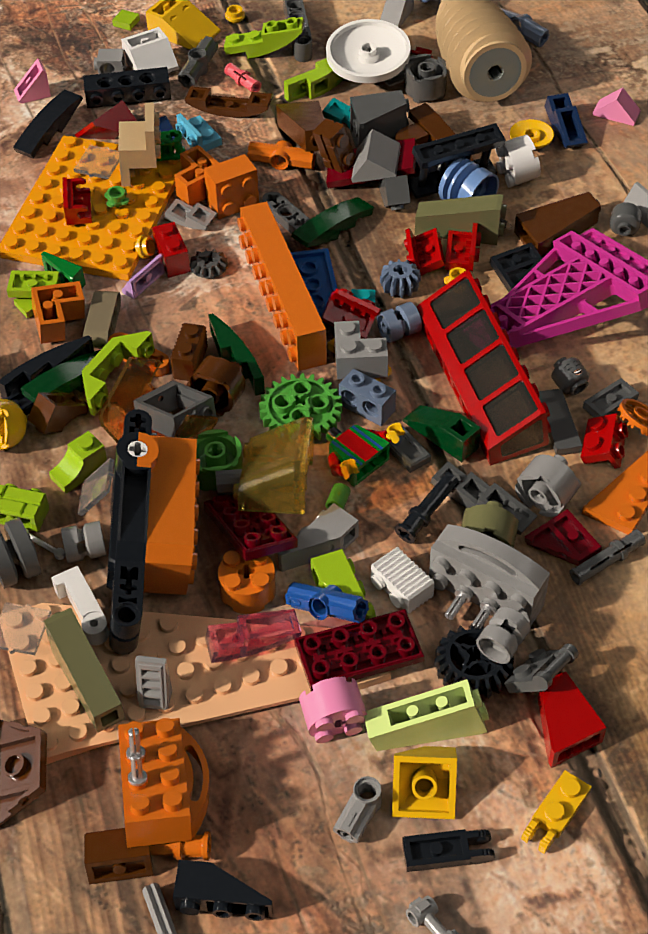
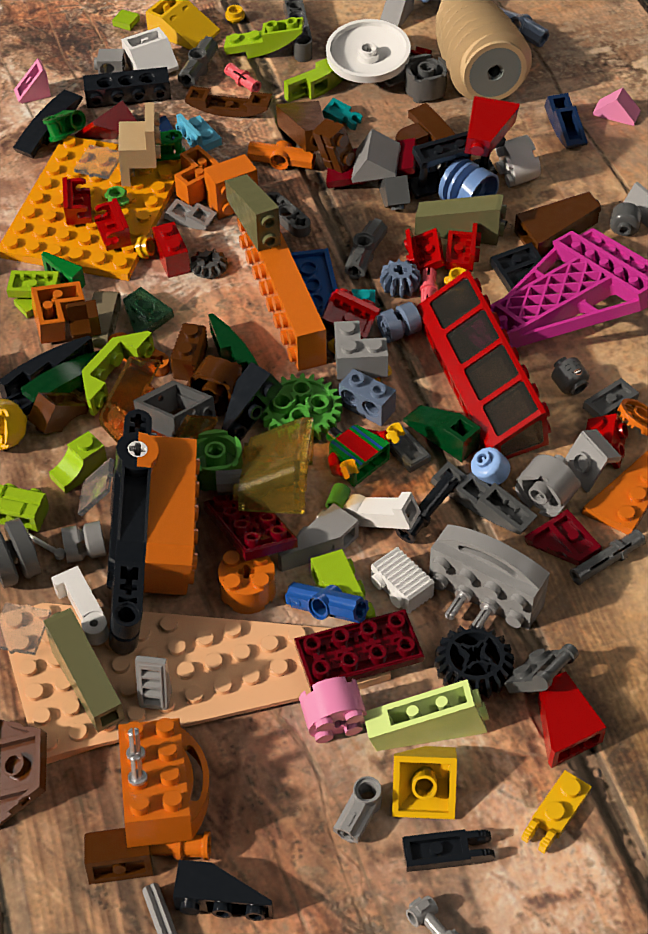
(64, 124): none -> green piece
(83, 319): none -> reddish brown panel
(112, 225): none -> red hinge
(144, 277): lavender slope -> none
(146, 311): none -> clear green wing
(249, 399): none -> black slope
(251, 634): clear pink slope -> none
(255, 211): none -> olive slope
(329, 223): dark green slope -> none
(364, 247): none -> dark grey piece
(379, 112): dark grey slope -> none
(384, 511): none -> white leg
(428, 284): none -> coral pin
(489, 124): none -> red slope
(490, 466): none -> light blue head
(492, 521): olive brick -> none
(503, 635): light grey wheel -> none
(538, 131): yellow dish -> none
(563, 430): dark grey tile -> none
(590, 456): none -> light grey piece

